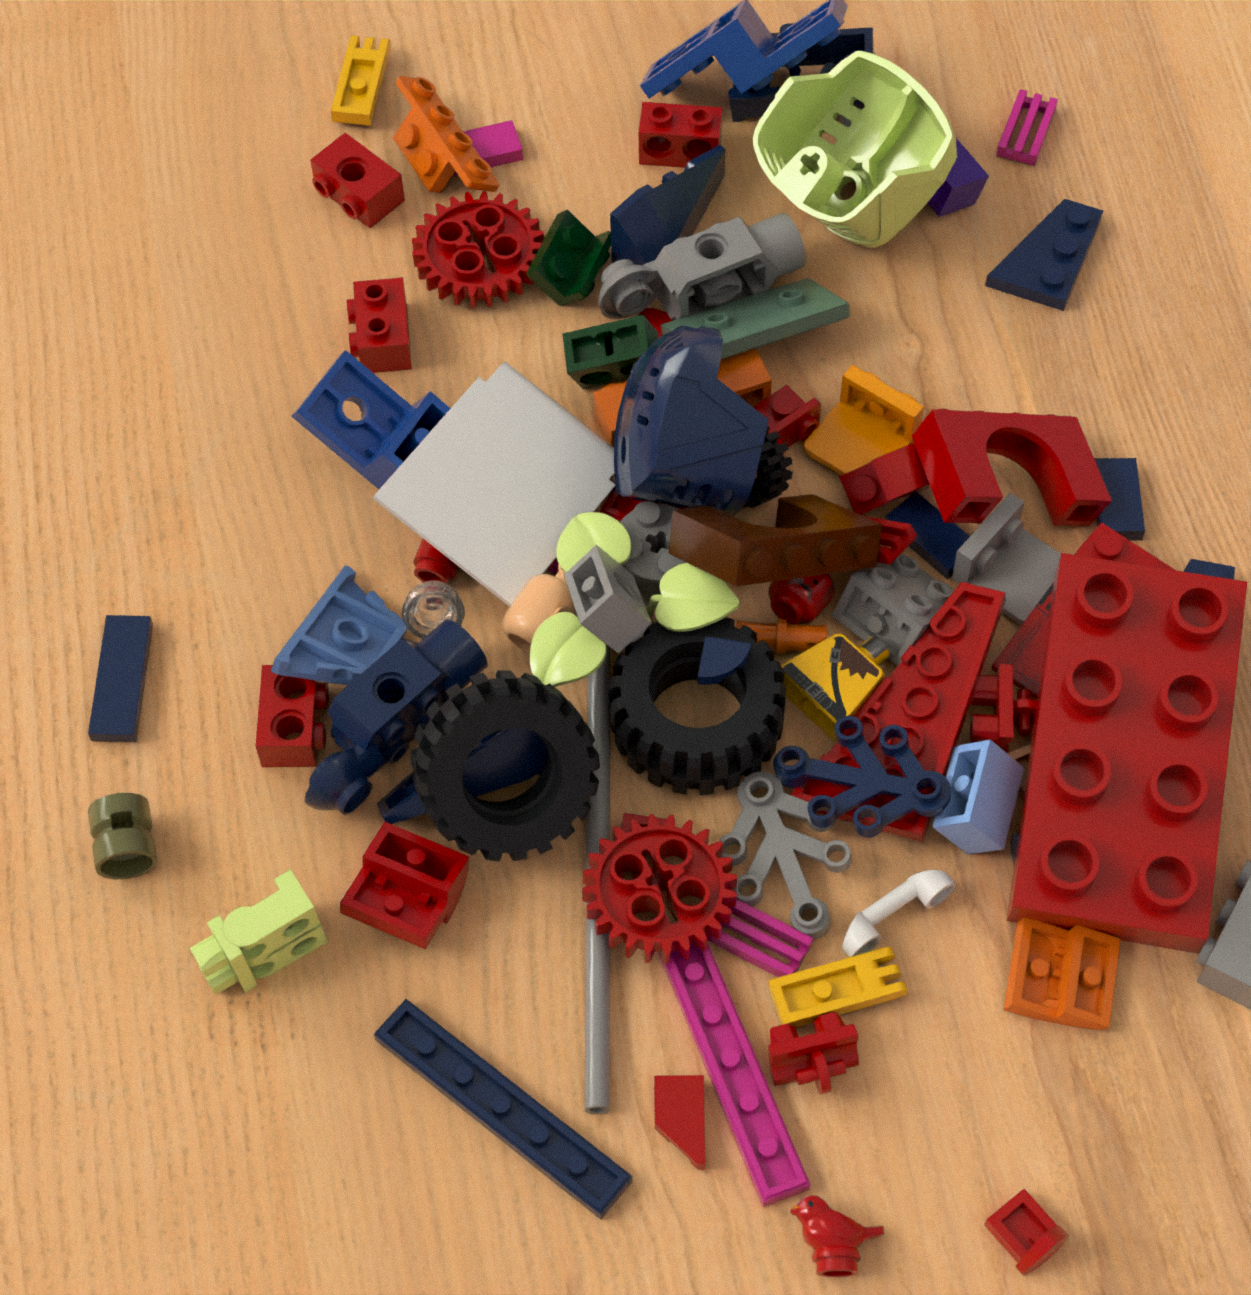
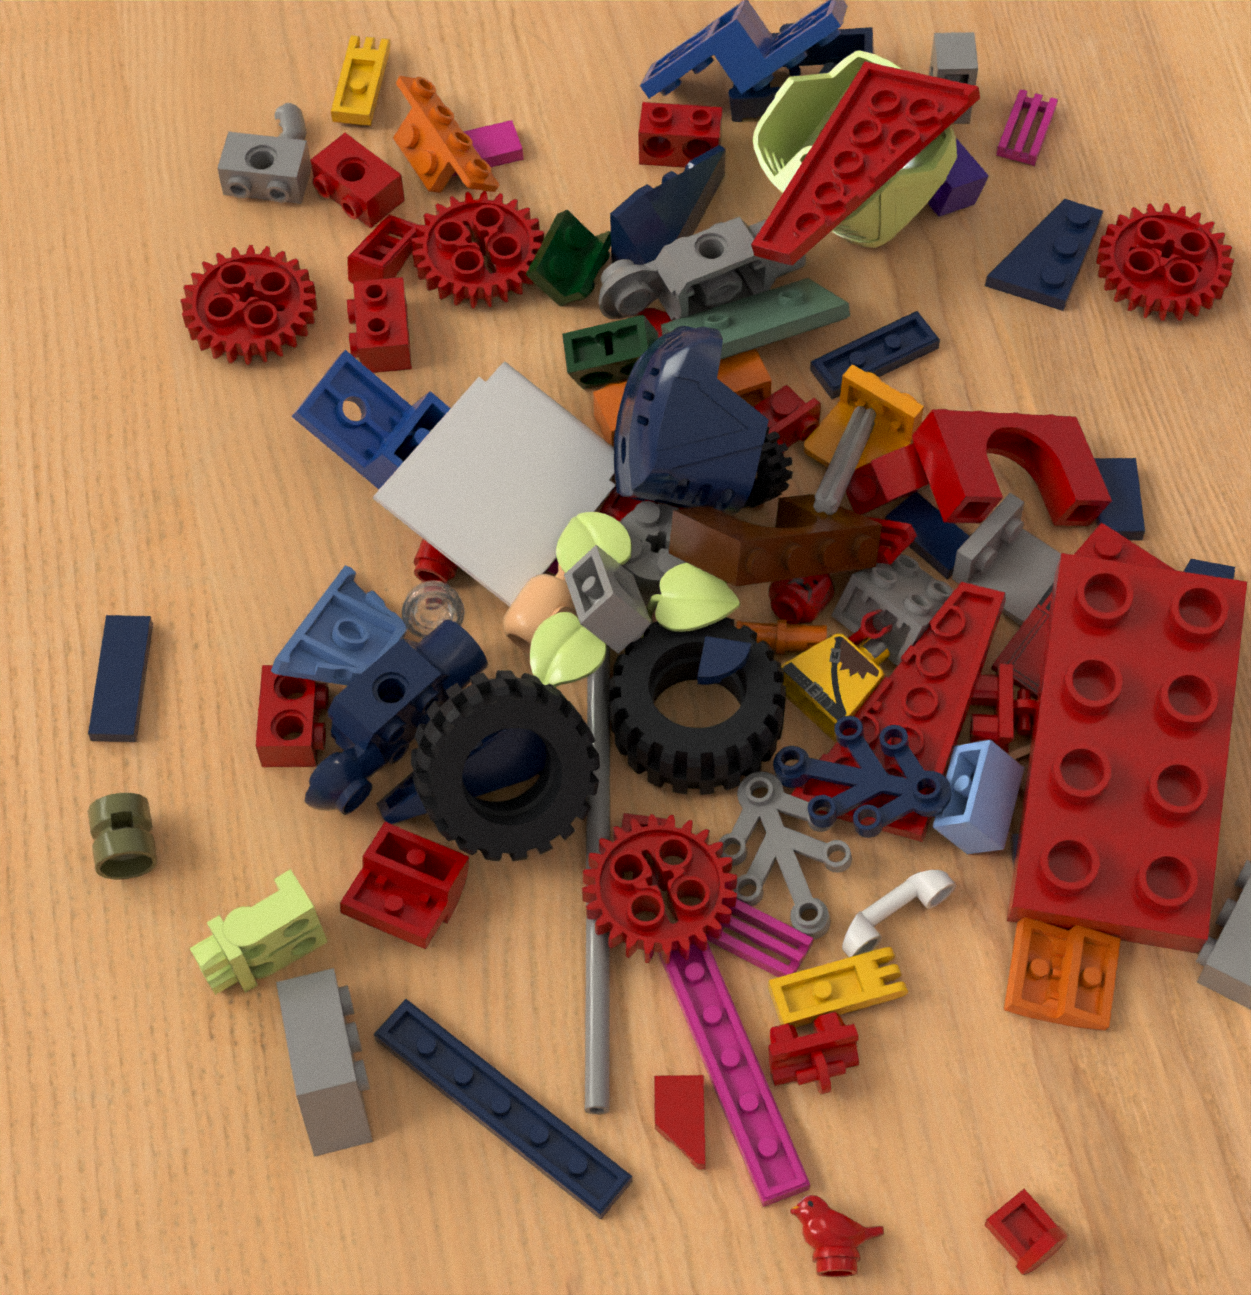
(249, 304): none -> red gear
(264, 167): none -> light grey brick
(291, 121): none -> light grey arm
(323, 1061): none -> light grey wedge
(381, 254): none -> red slope
(844, 460): none -> light grey axle
(868, 138): none -> red wing
(868, 630): none -> red hand
(877, 352): none -> dark blue tile
(955, 60): none -> light grey brick
(1164, 262): none -> red gear

